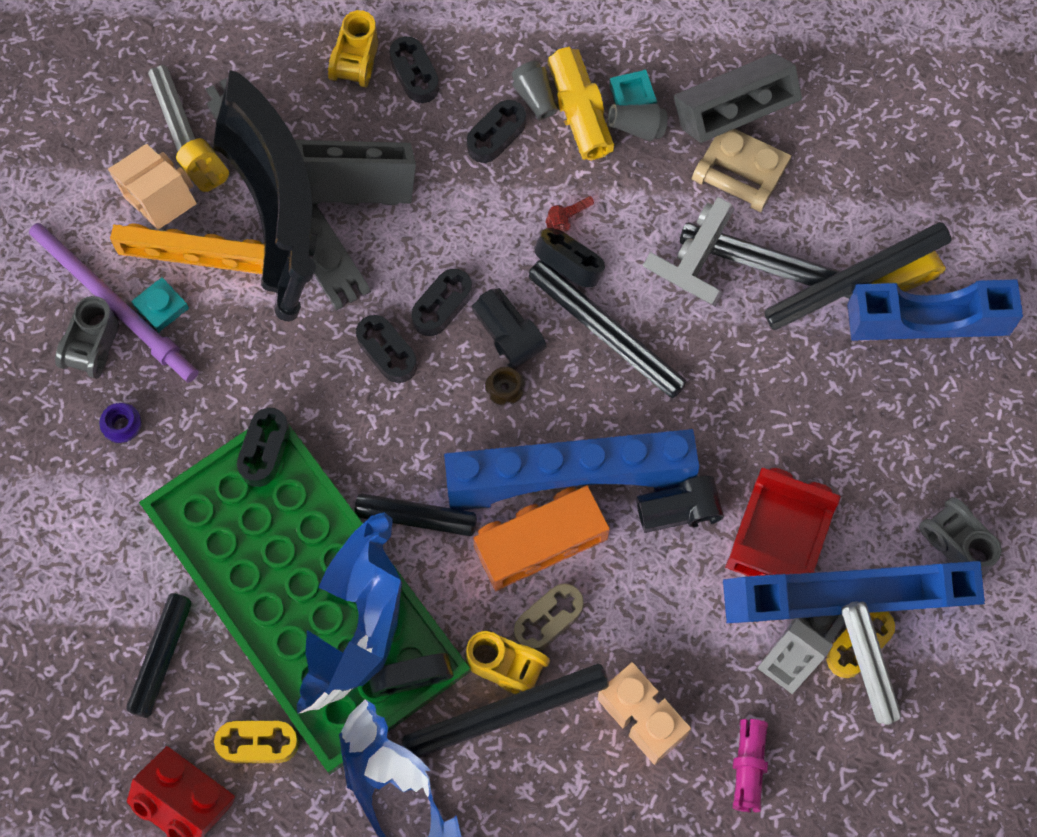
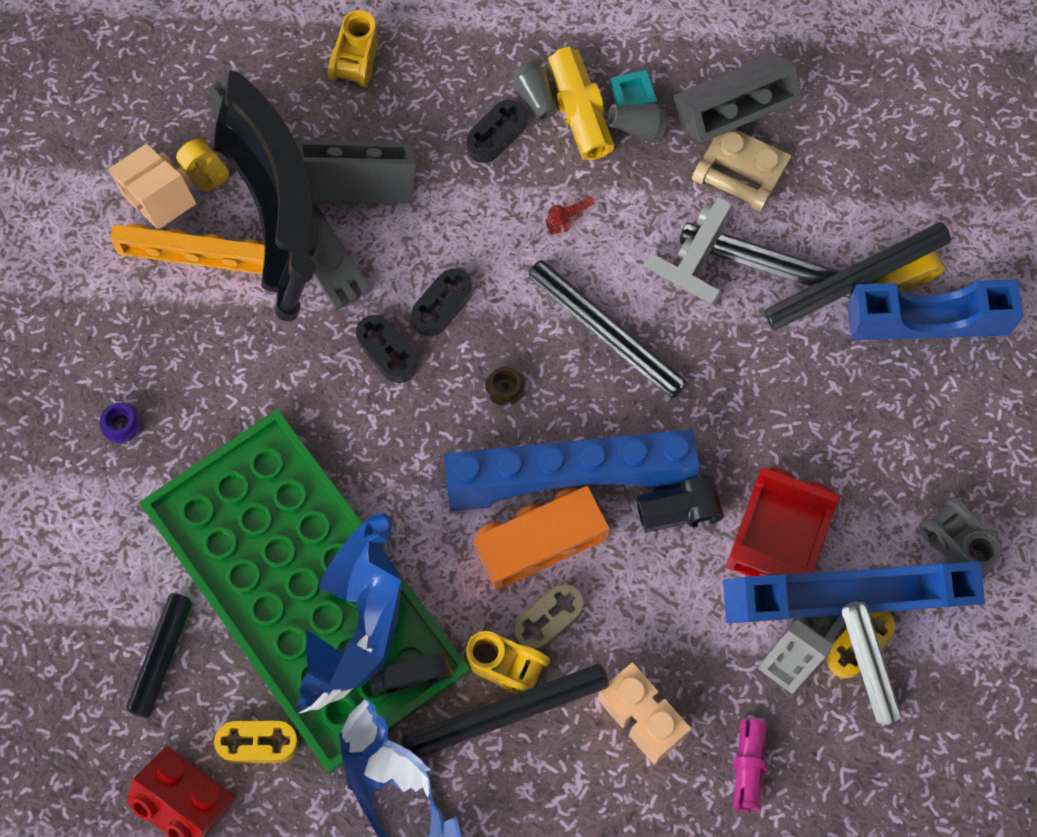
(88, 345): dark grey piece -> none
(160, 304): teal plate -> none
(161, 347): medium lavender bar -> none
(171, 105): light grey axle -> none
(254, 444): black beam -> none
(417, 514): black axle -> none
(421, 66): black beam -> none
(511, 333): black piece -> none
(569, 257): black beam -> none

